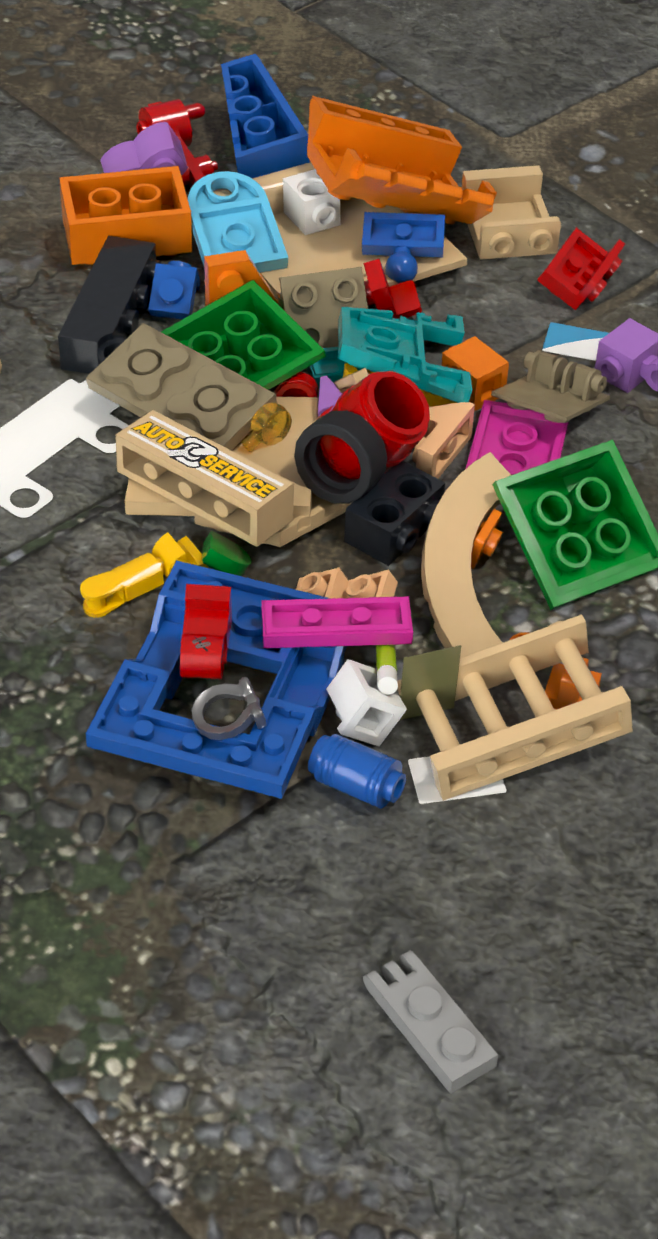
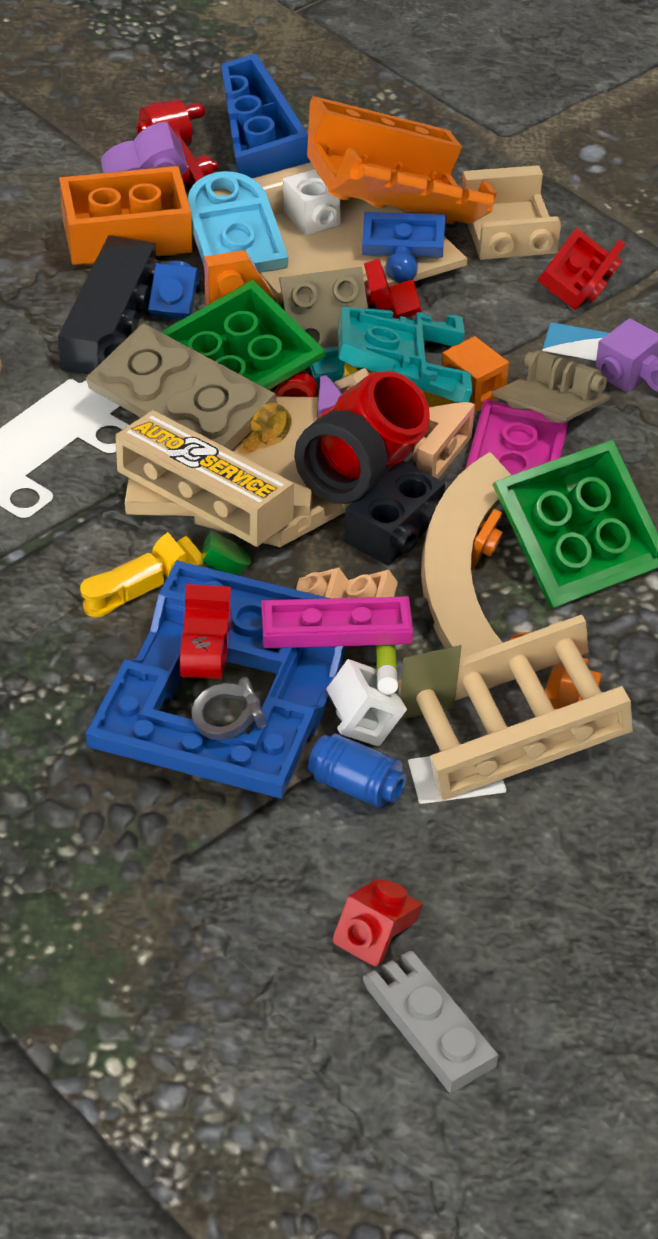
(373, 918): none -> red bracket

